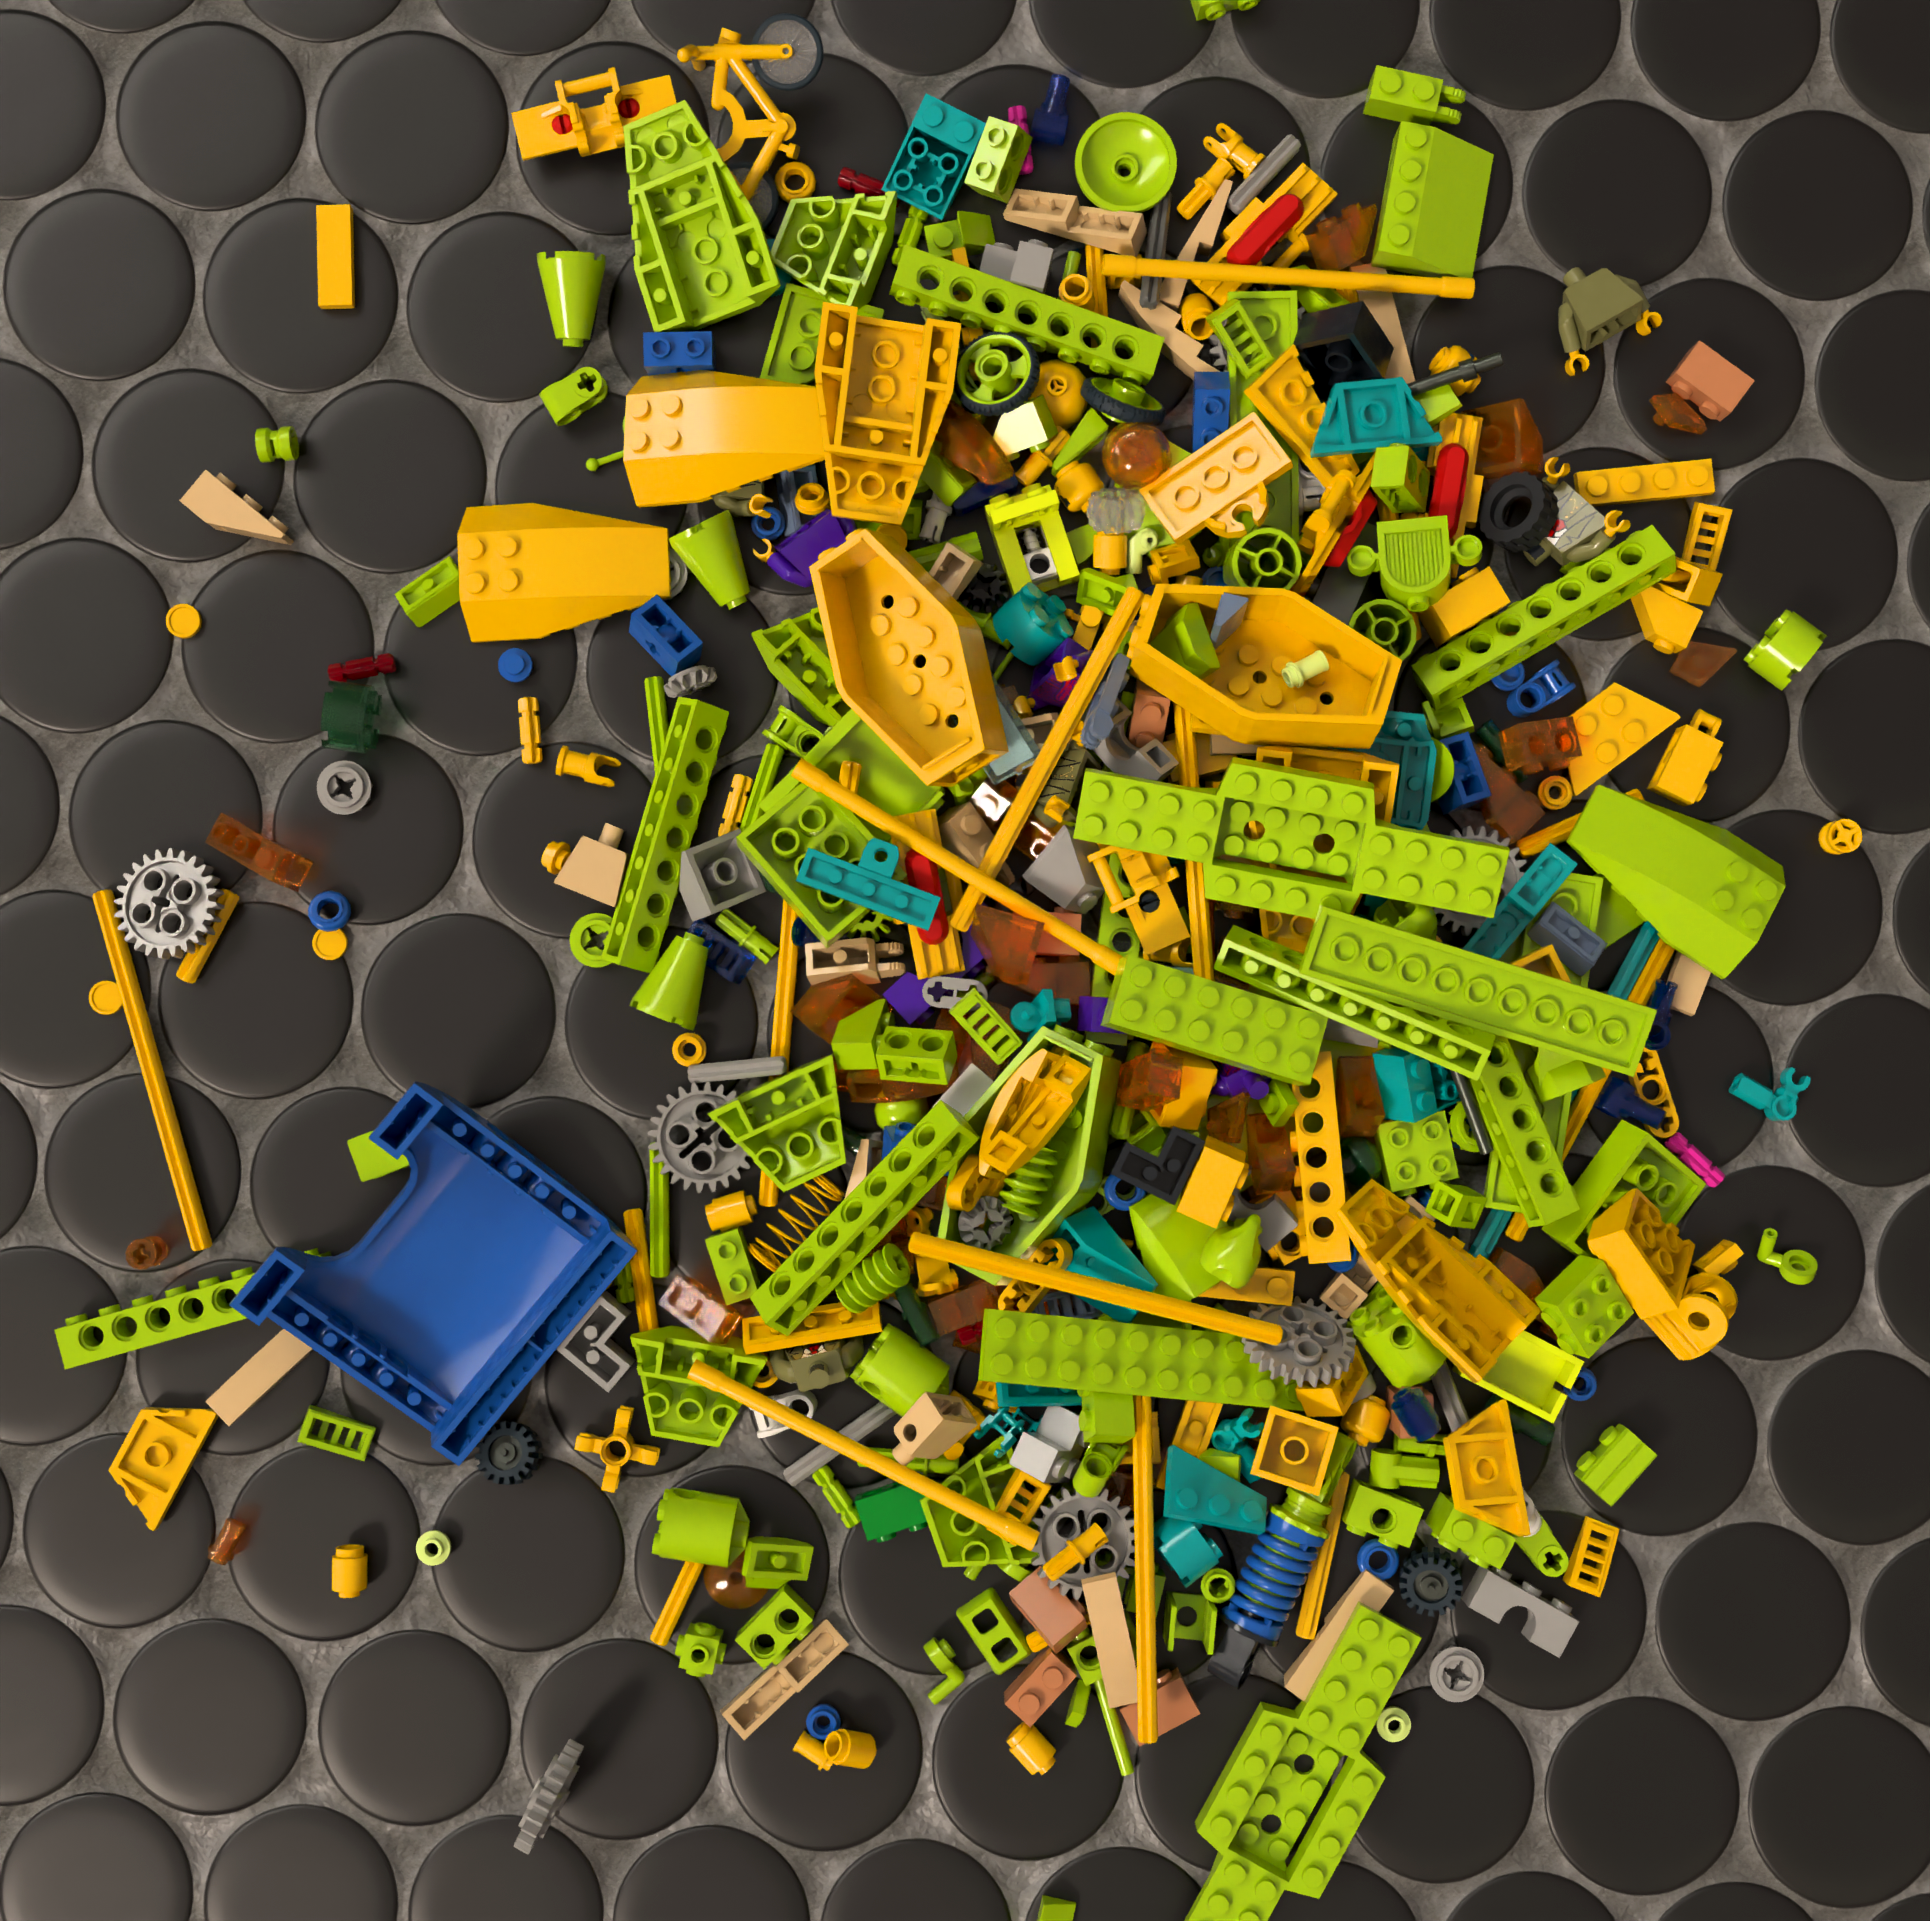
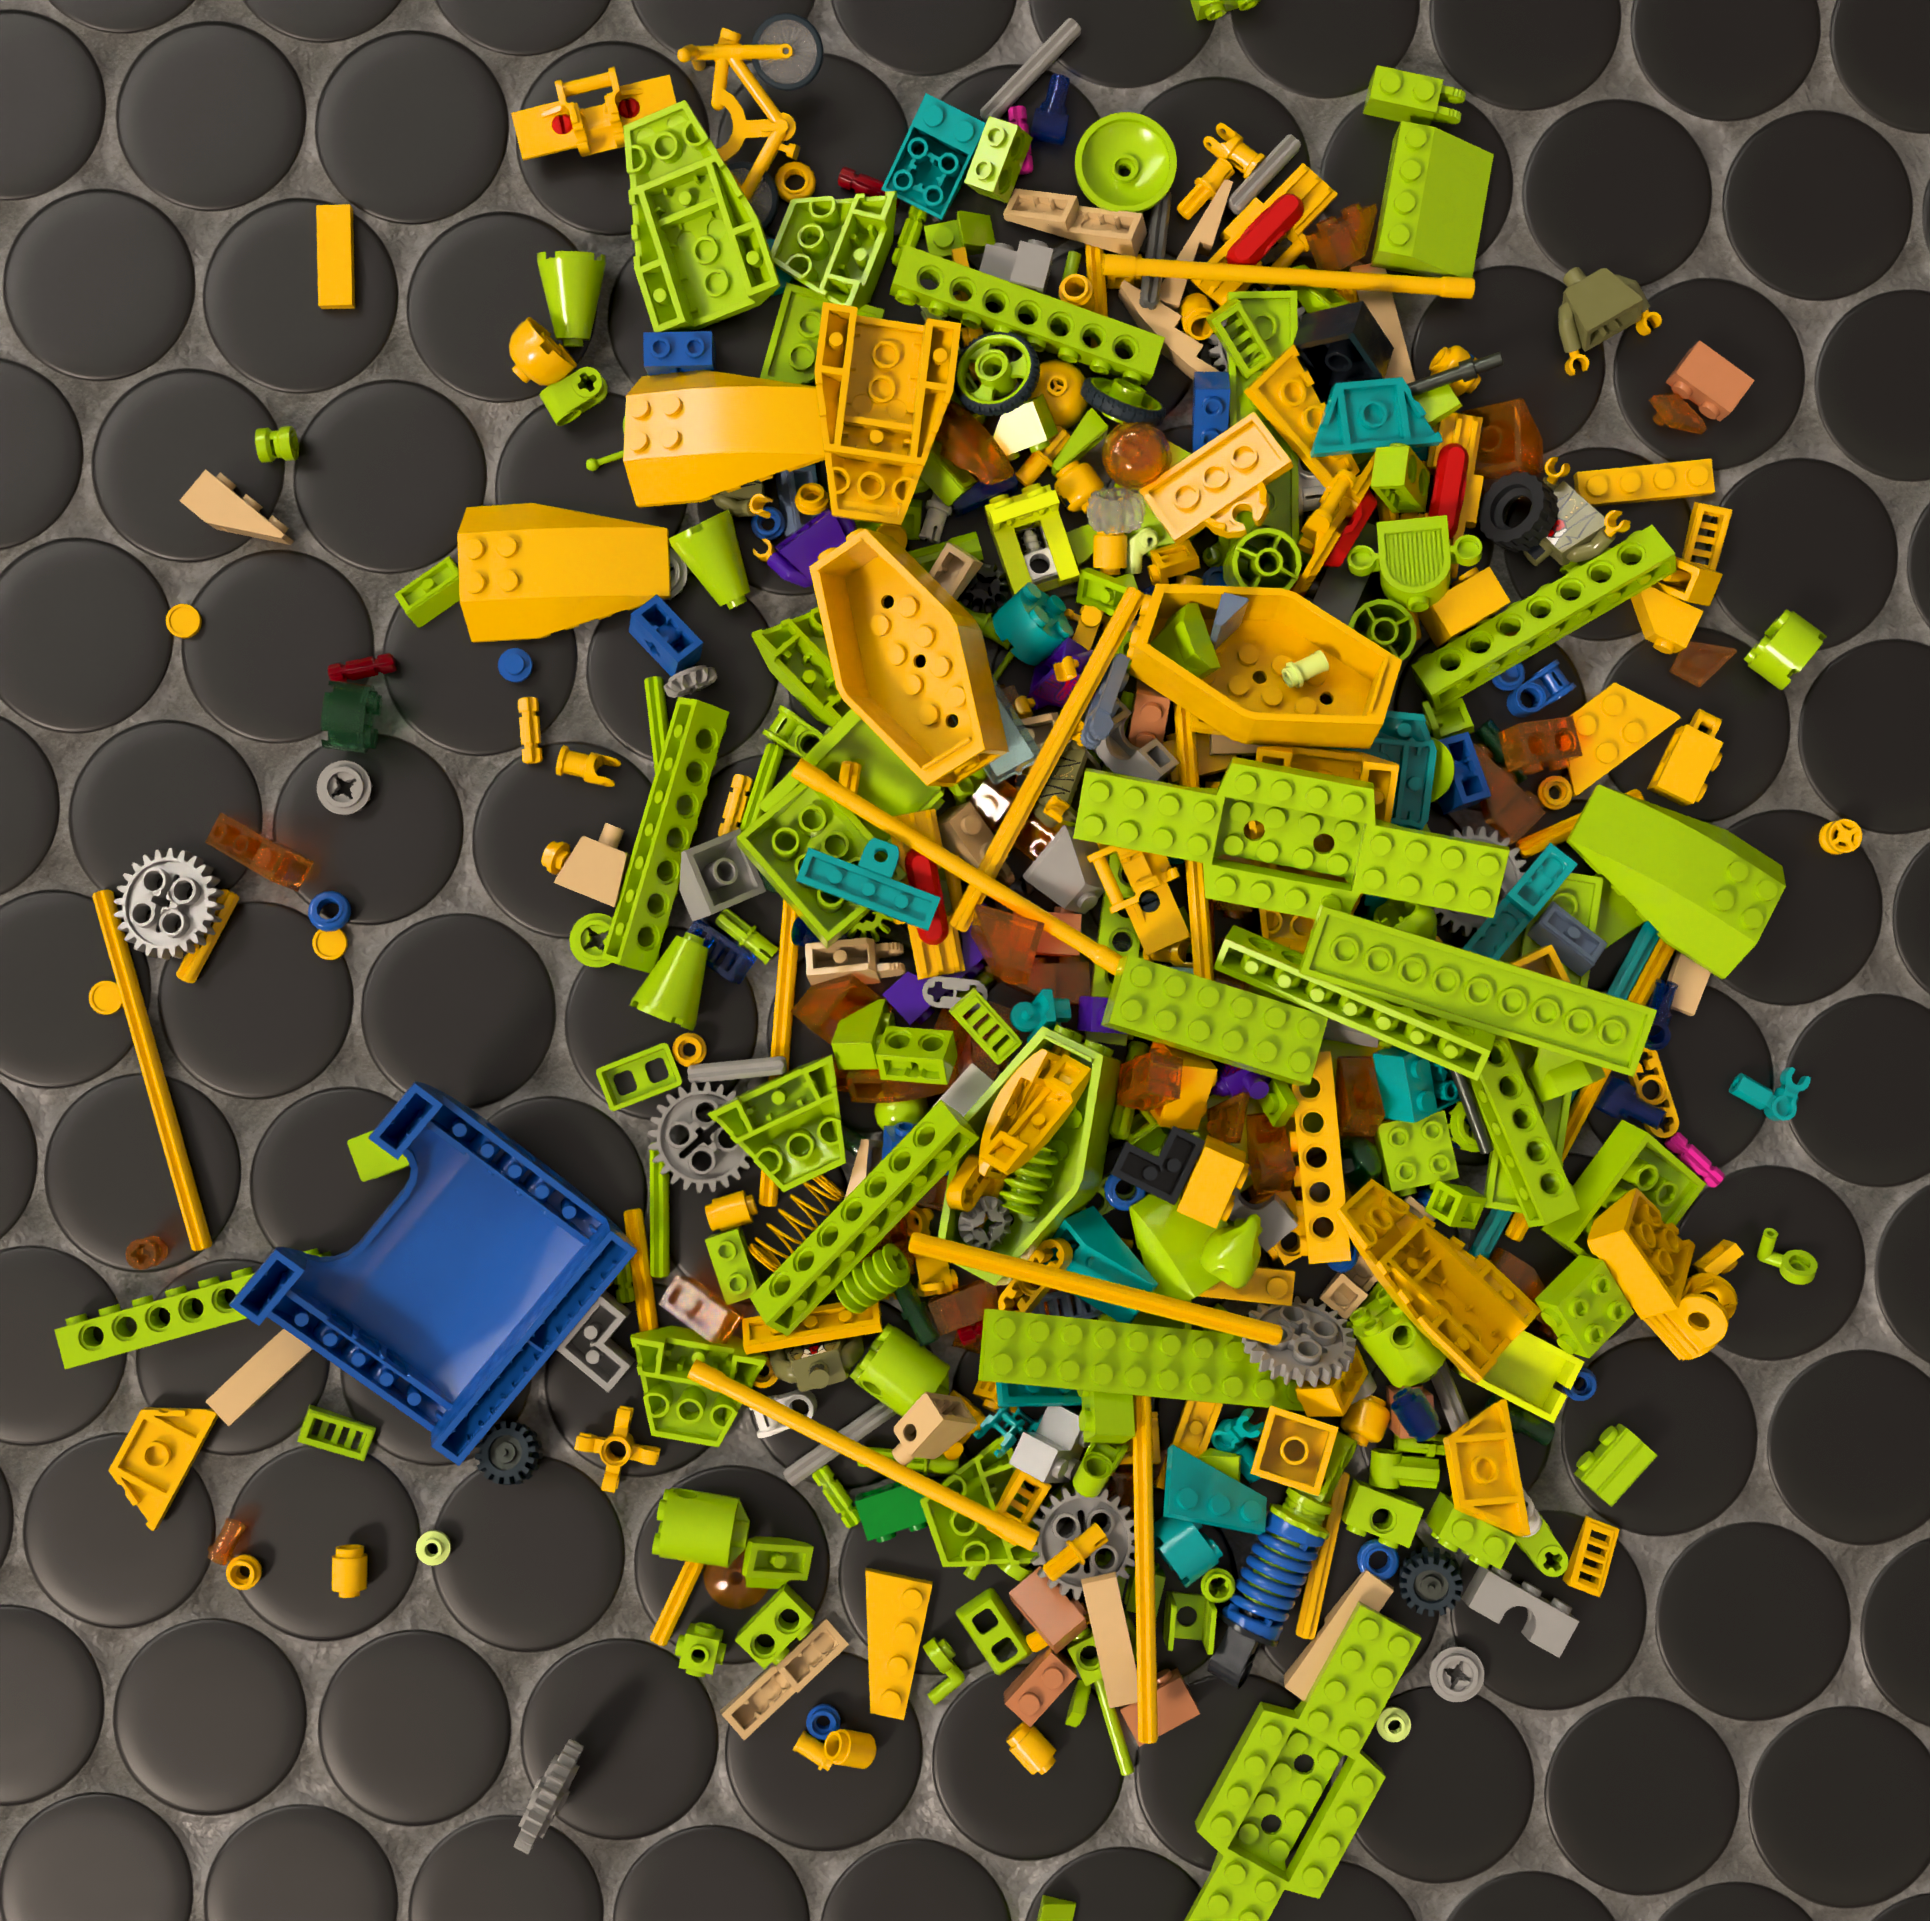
(239, 1581): none -> yellow plate
(538, 355): none -> yellow cylinder
(636, 1064): none -> lime piece
(894, 1630): none -> yellow wing
(1031, 70): none -> light grey axle

